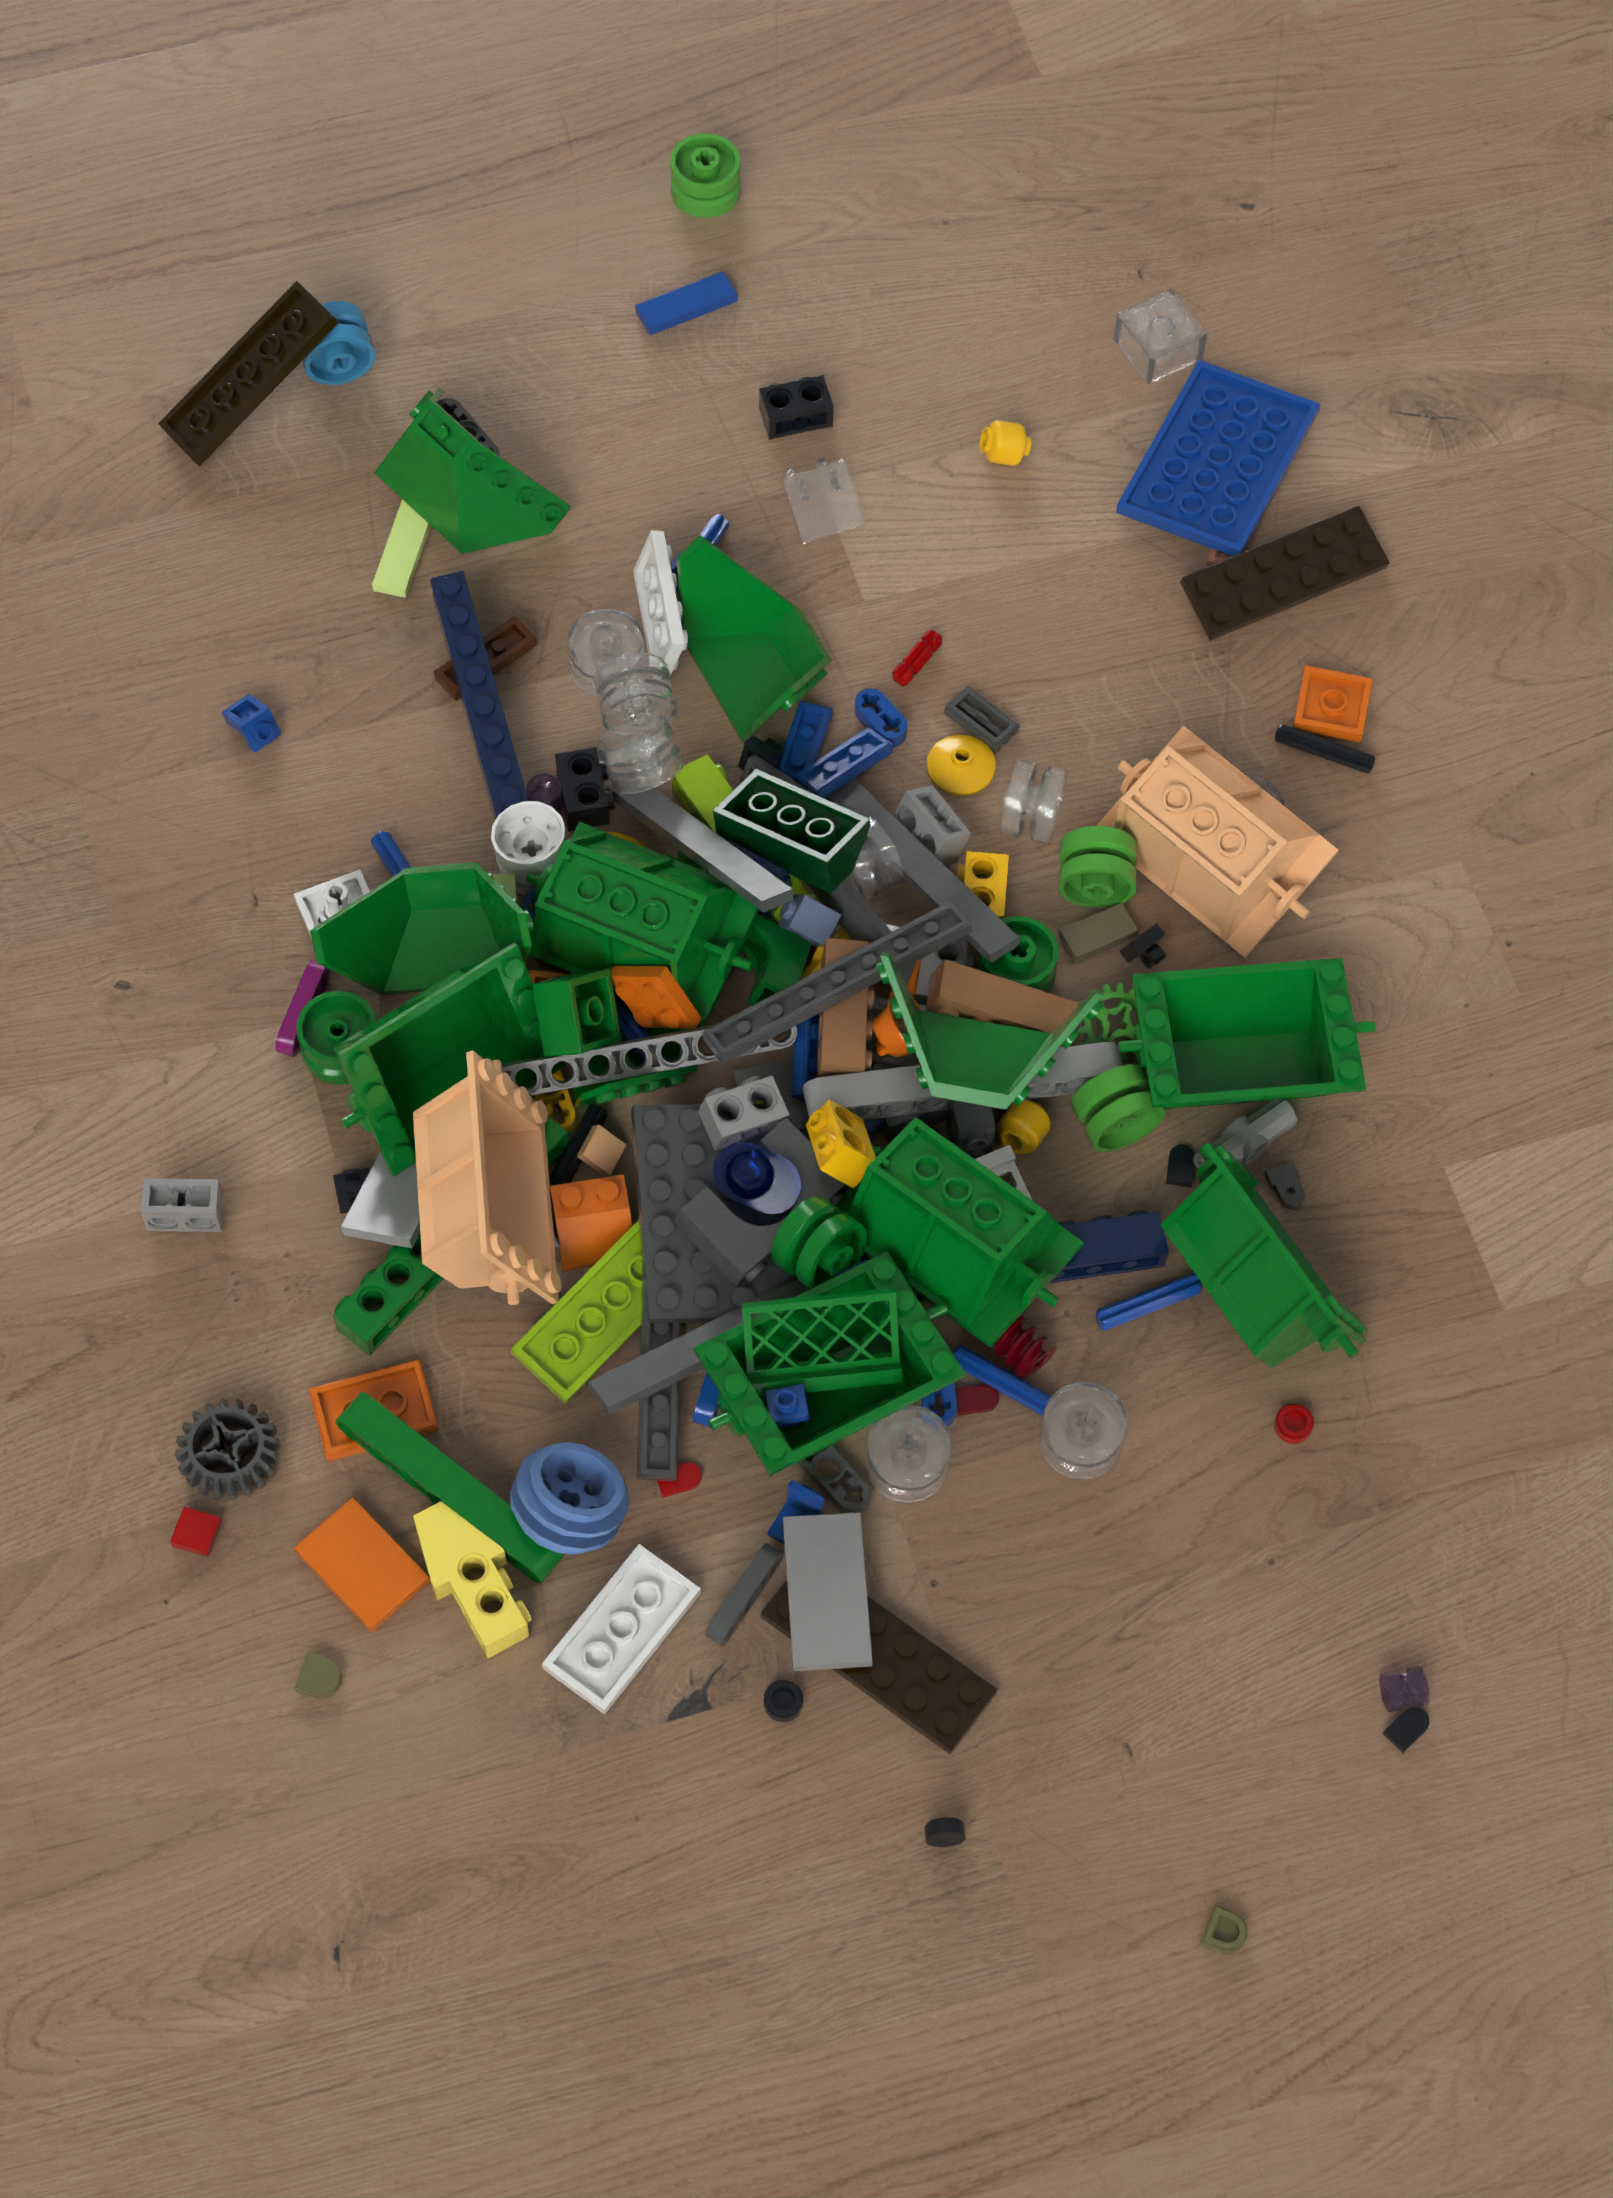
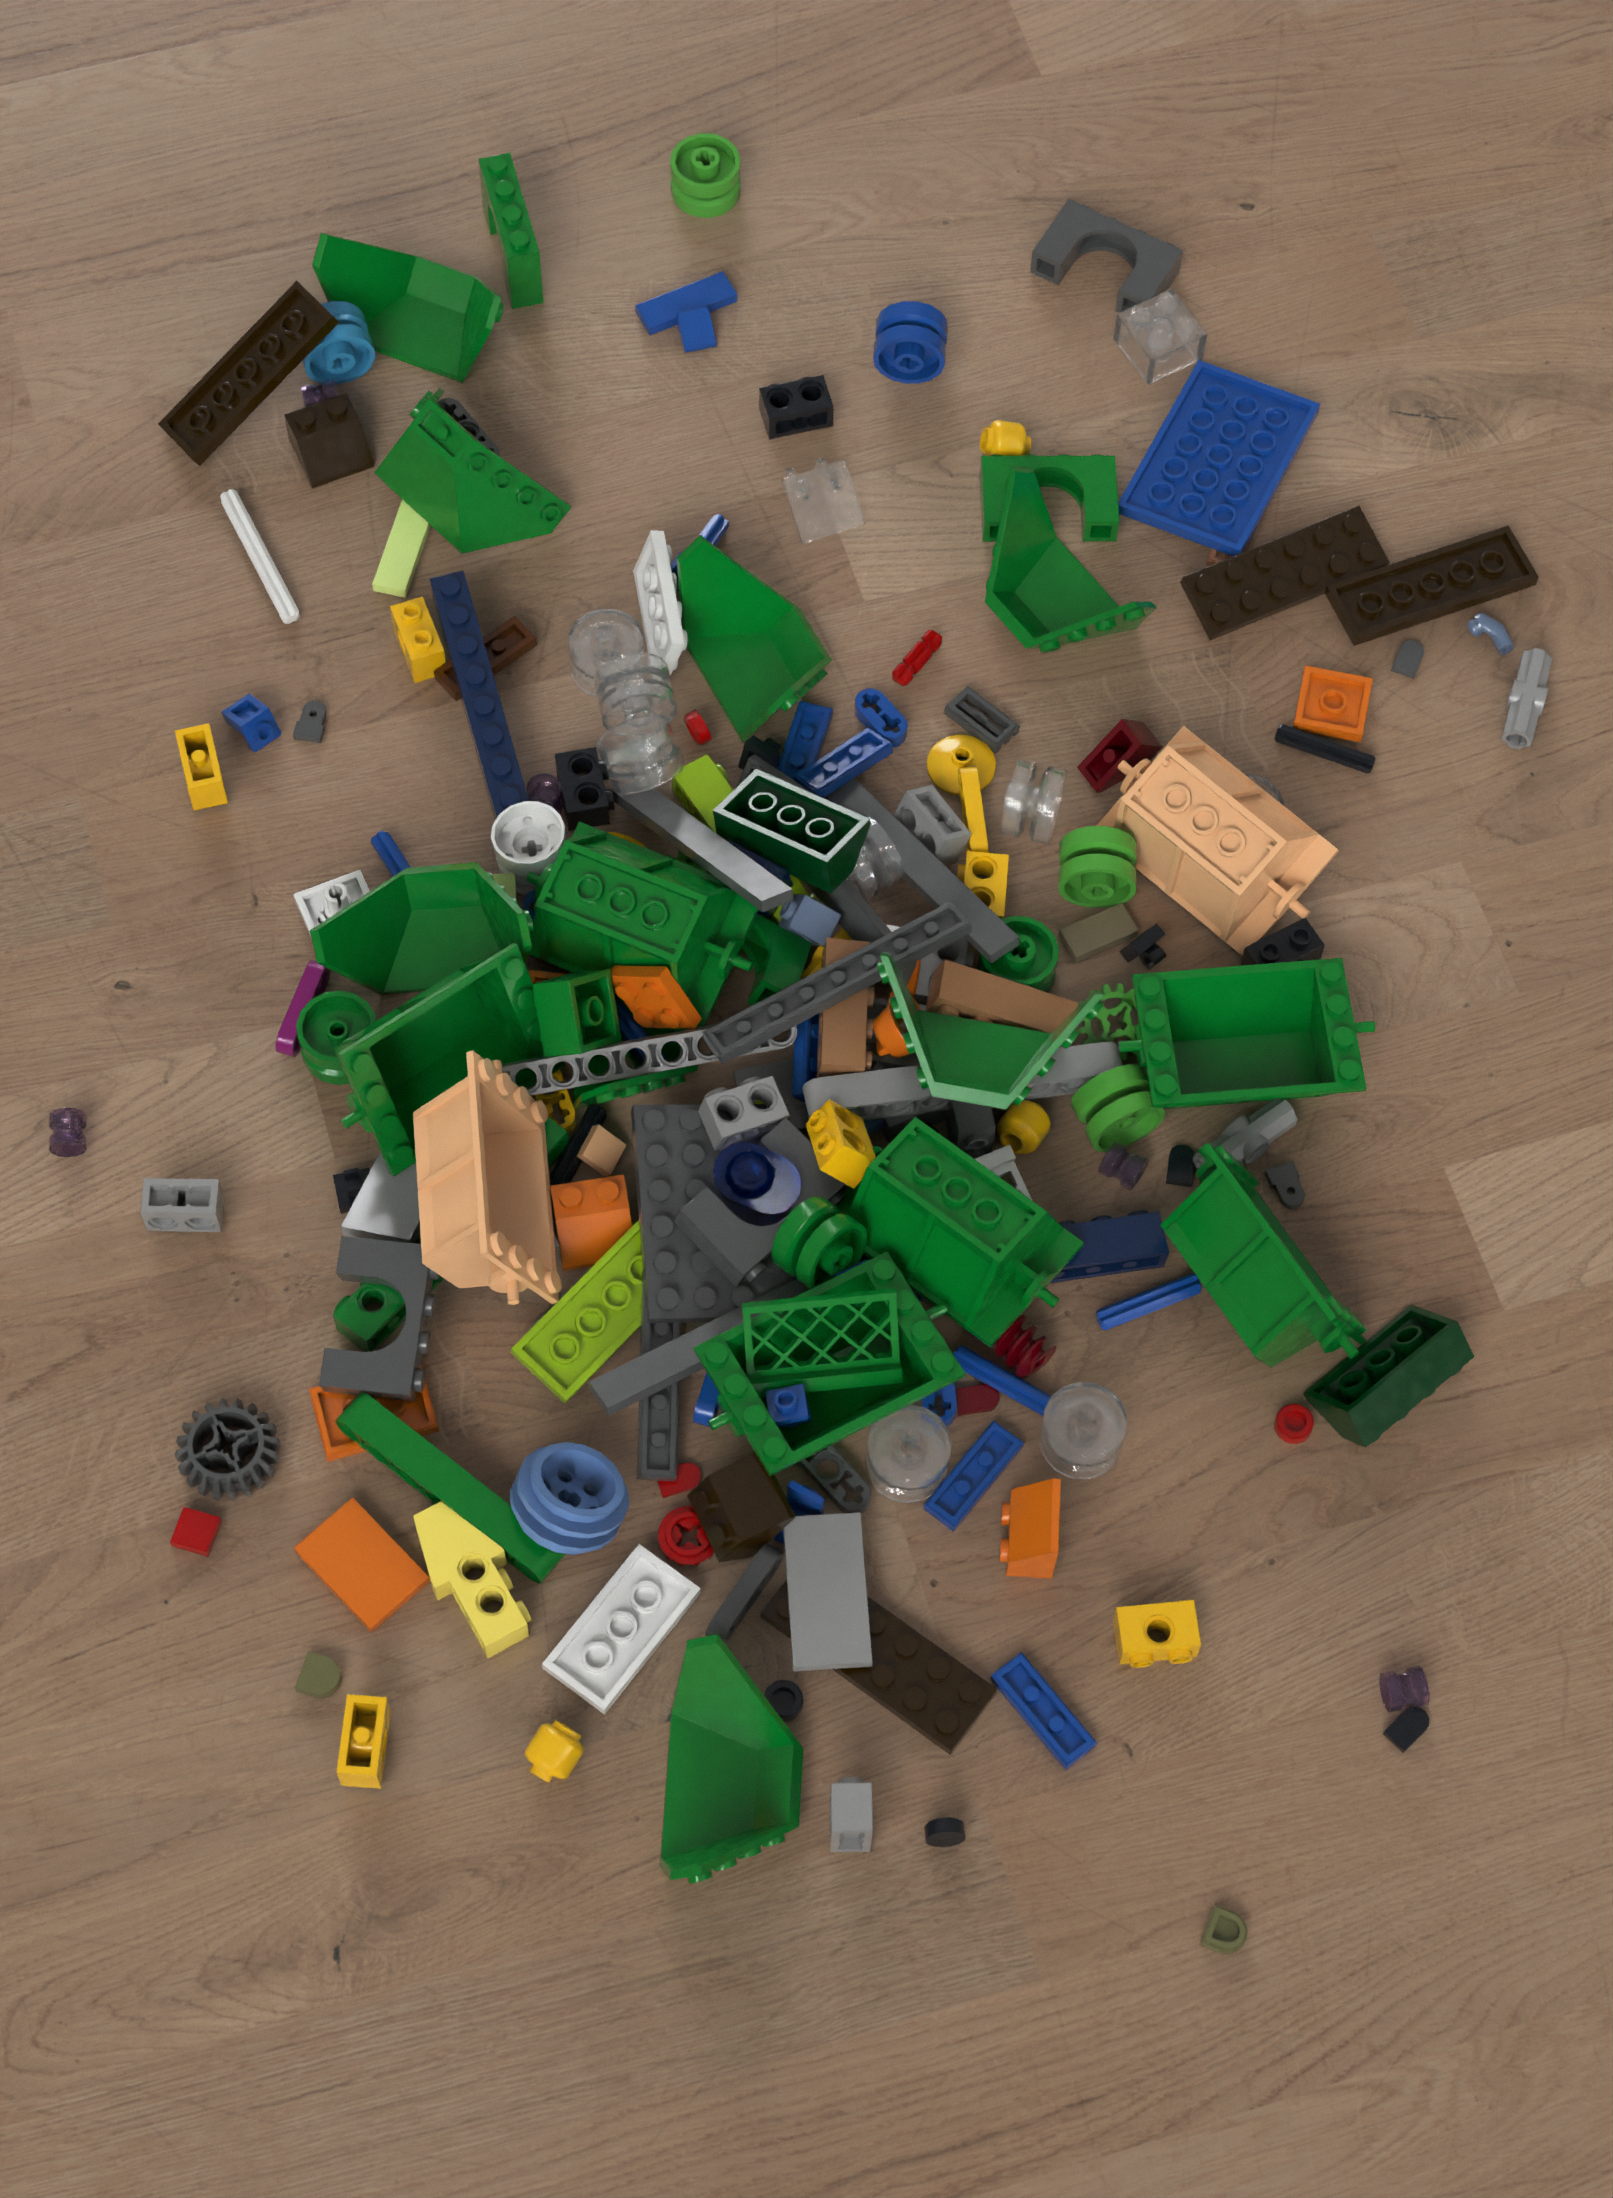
(67, 1132): none -> wheel
(201, 766): none -> yellow brick
(260, 556): none -> white axle
(311, 728): none -> dark grey piece
(315, 394): none -> clear purple wheel
(329, 440): none -> dark brown slope
(363, 1741): none -> yellow brick
(396, 1368): none -> dark grey arch
(410, 303): none -> green piece
(417, 638): none -> yellow brick
(509, 218): none -> green arch
(554, 1751): none -> yellow head
(671, 1537): none -> red gear
(696, 329): none -> blue slope
(697, 728): none -> red tile
(728, 1767): none -> green piece
(740, 1508): none -> dark brown slope
(851, 1815): none -> light grey brick
(910, 342): none -> blue wheel
(972, 809): none -> yellow beam
(973, 1475): none -> blue tile
(1032, 1529): none -> orange slope
(1040, 584): none -> green piece
(1043, 1711): none -> blue tile
(1084, 230): none -> dark grey arch
(1086, 478): none -> green arch
(1123, 1165): none -> wheel
(1126, 741): none -> dark red slope
(1174, 1619): none -> yellow brick
(1289, 944): none -> black brick
(1390, 1374): none -> dark green slope
(1408, 658): none -> dark grey piece
(1431, 585): none -> dark brown plate
(1494, 629): none -> sand blue arm
(1526, 698): none -> light grey piece

